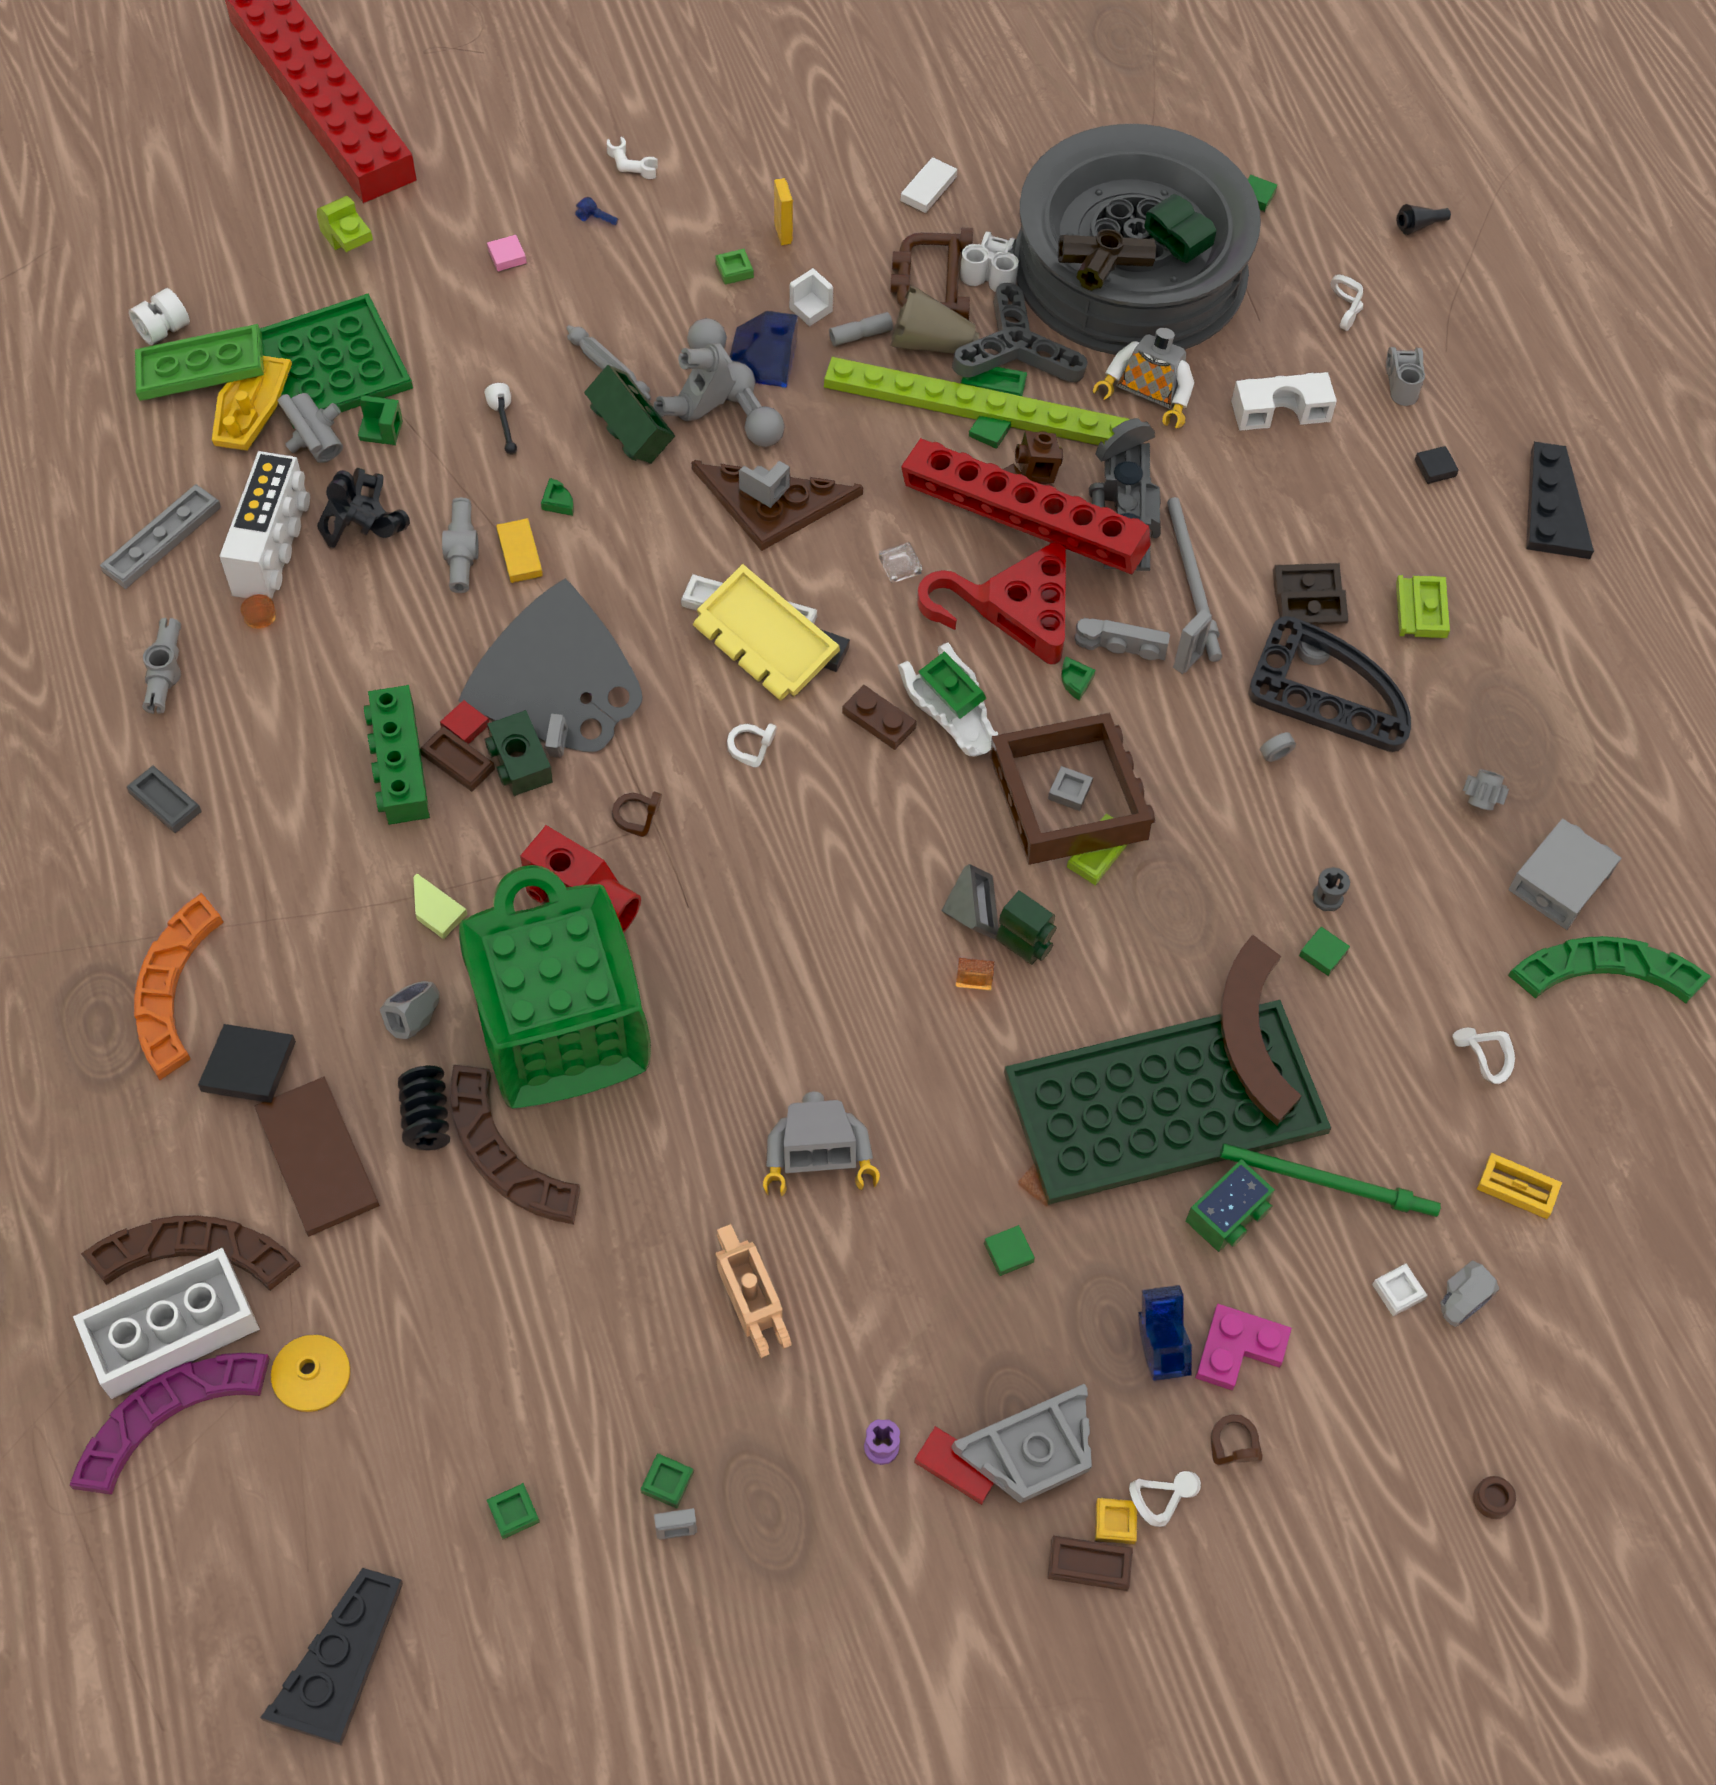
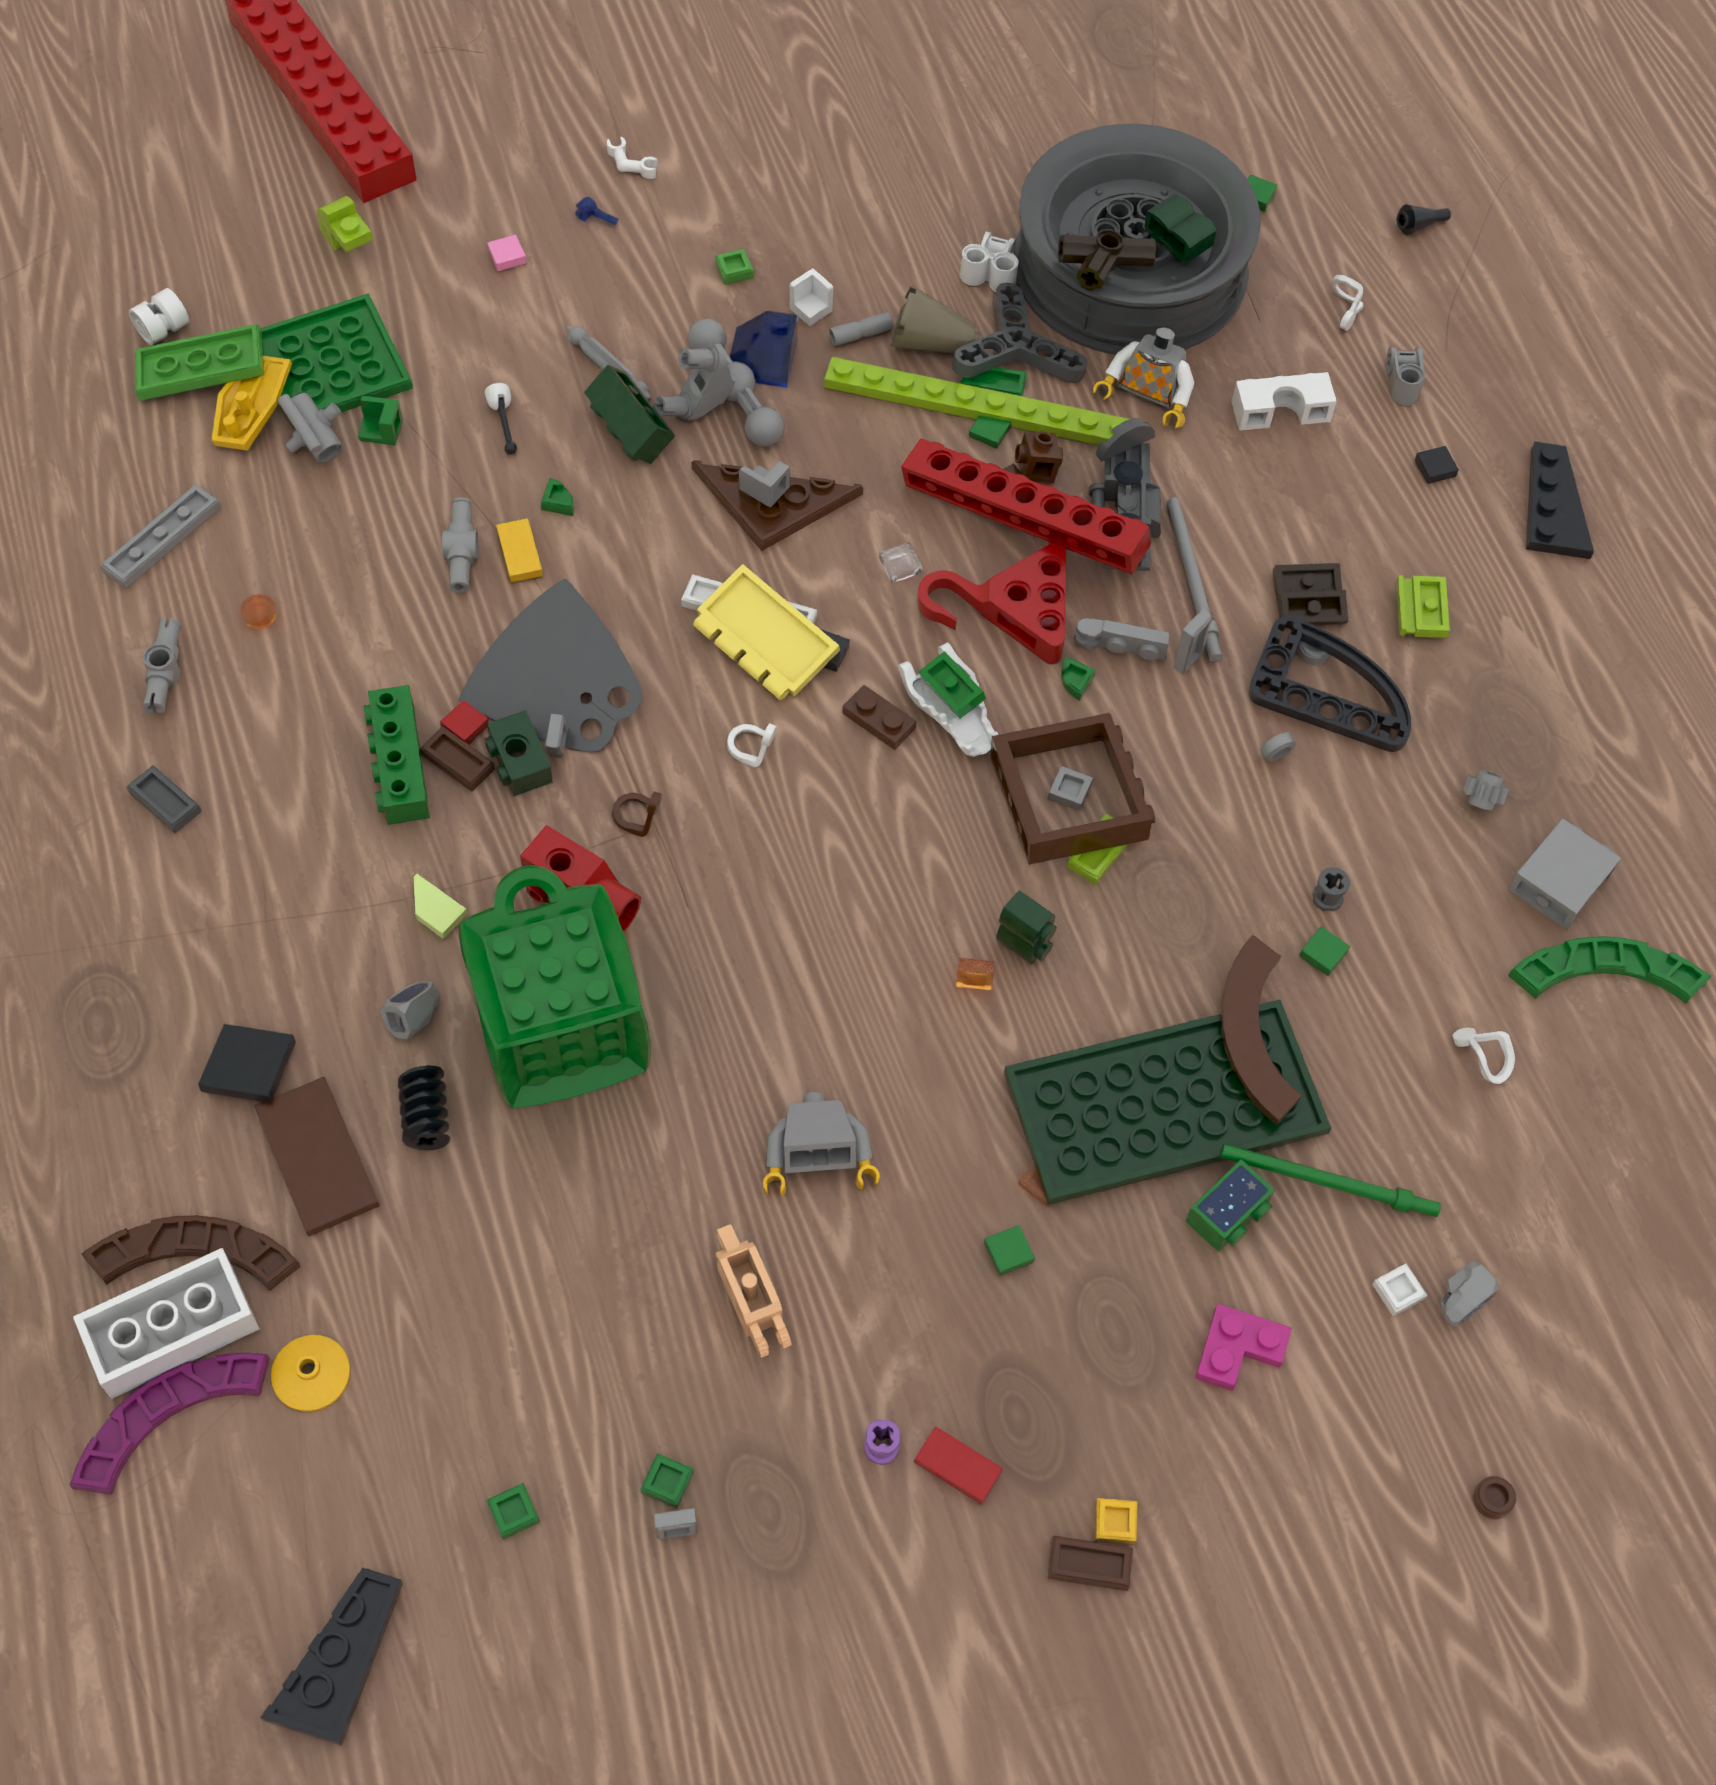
(159, 980): orange tile -> none
(265, 526): white brick -> none
(349, 505): black piece -> none
(496, 1160): reddish brown tile -> none
(783, 211): yellow tile -> none
(902, 262): reddish brown bar -> none
(928, 185): white tile -> none
(974, 901): flat silver slope -> none
(1033, 1447): light grey wing -> none
(1164, 1334): clear blue brick -> none
(1185, 1485): white piece -> none
(1242, 1455): reddish brown piece -> none
(1516, 1191): yellow tile -> none

